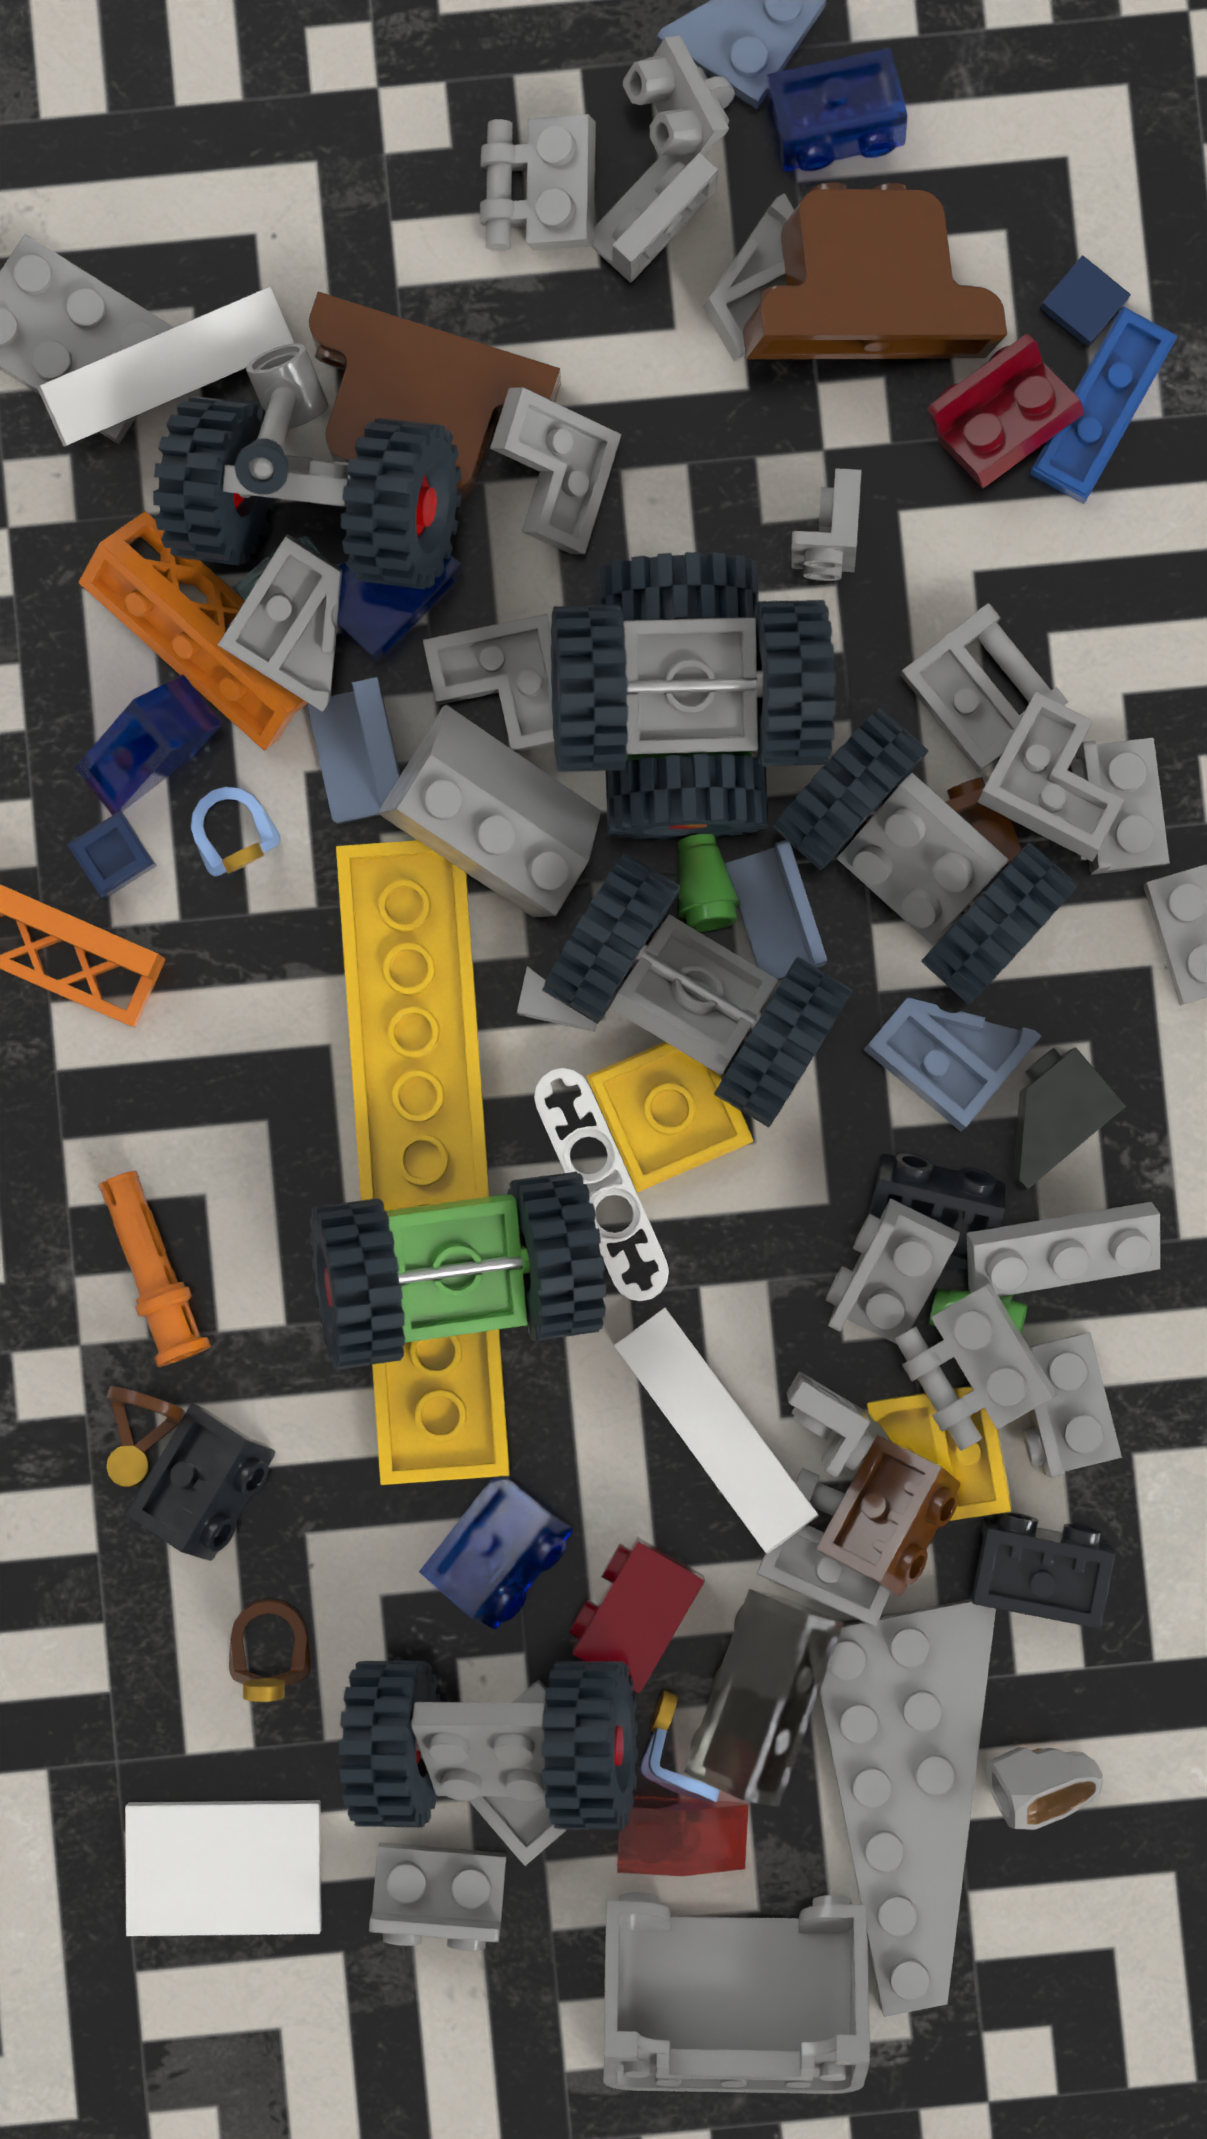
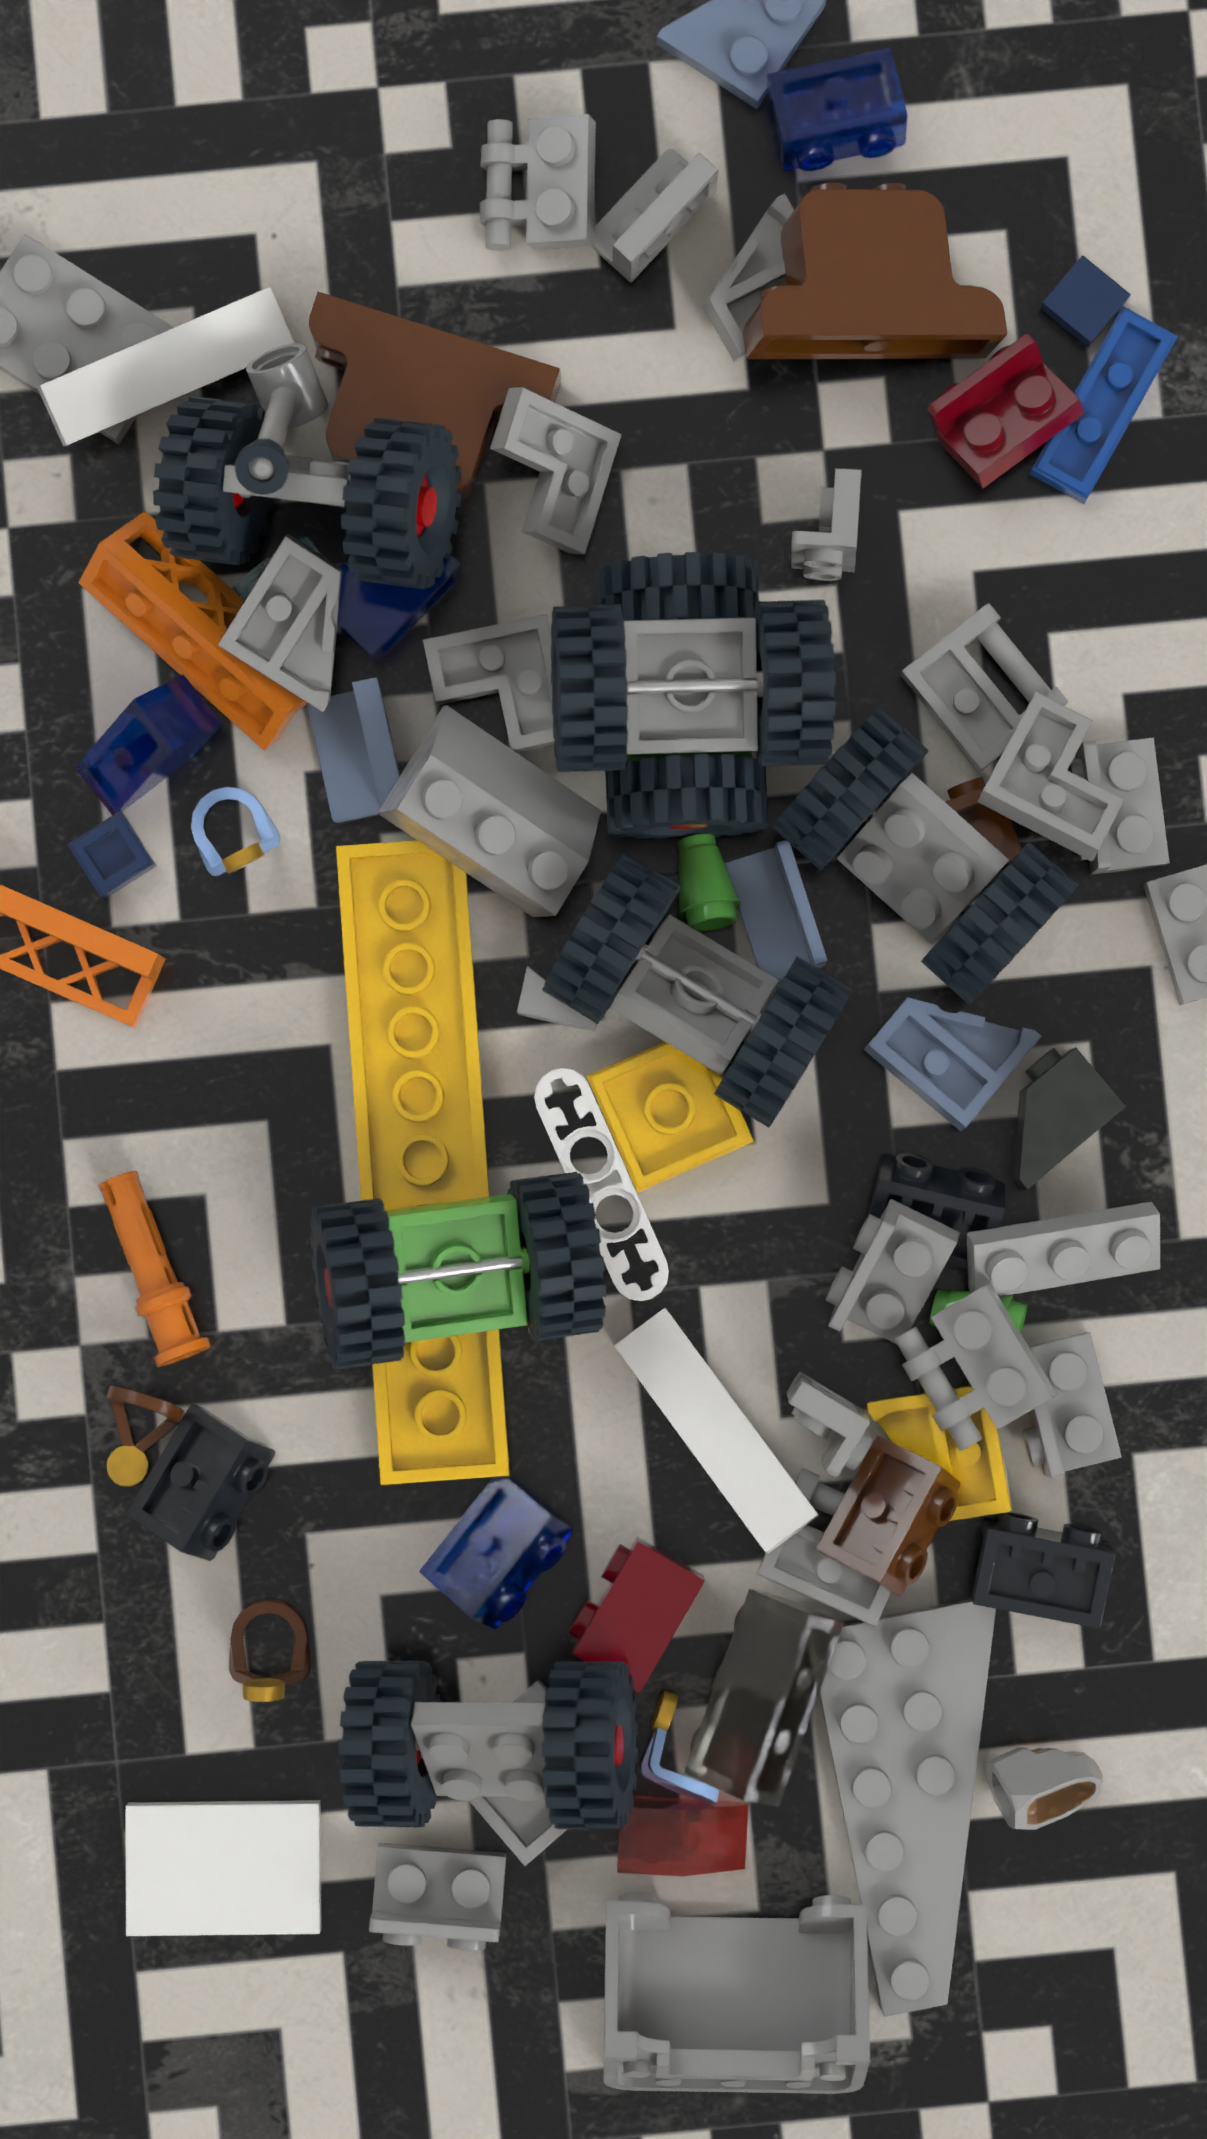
(687, 102): light grey hips -> none

